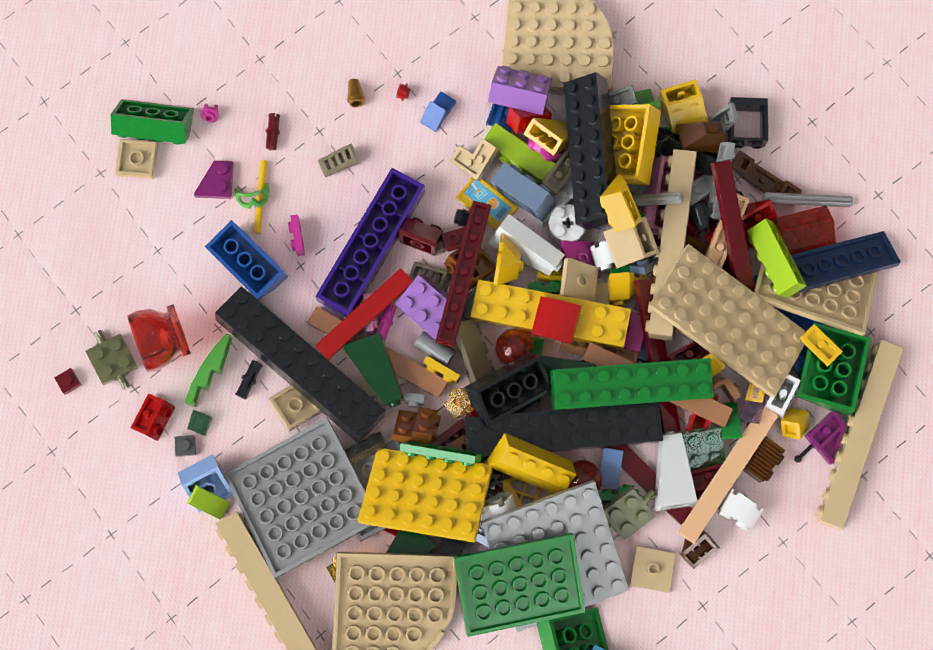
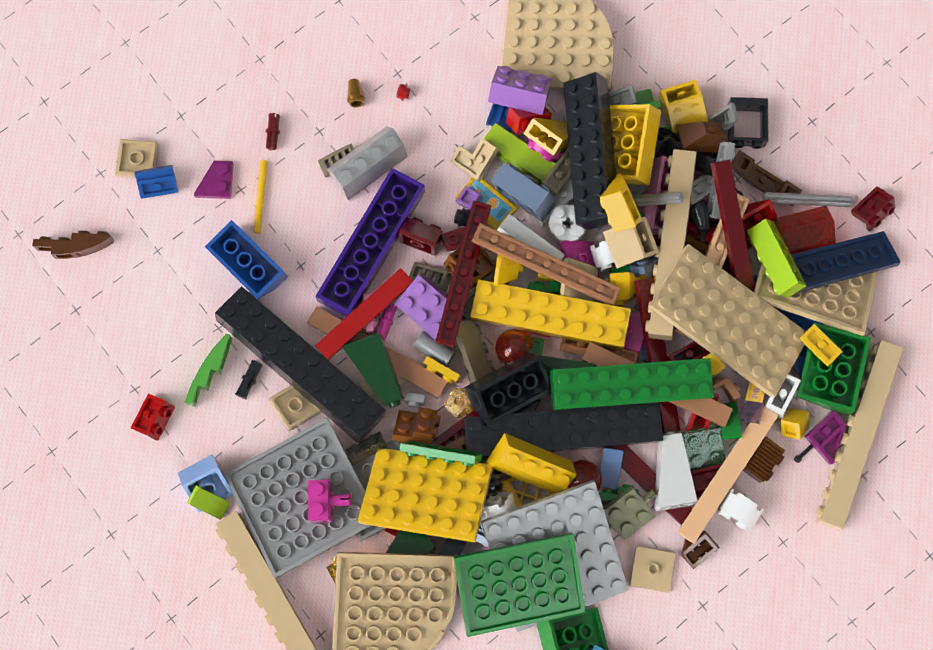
(67, 381): dark red plate -> none
(80, 245): none -> reddish brown slope
(111, 359): olive plate -> none
(151, 121): green slope -> none
(156, 181): none -> blue plate
(158, 336): clear red plate -> none
(185, 446): dark grey plate -> none
(199, 422): clear green slope -> none
(209, 114): dark pink plate -> none
(266, 190): bright green helmet -> none
(295, 228): dark pink plate -> none
(322, 501): none -> dark pink brick
(368, 162): none -> light grey slope
(437, 111): slope -> none
(467, 196): none -> medium lavender tile
(545, 264): none -> nougat tile
(556, 320): red slope -> none
(874, 208): none -> dark red bracket

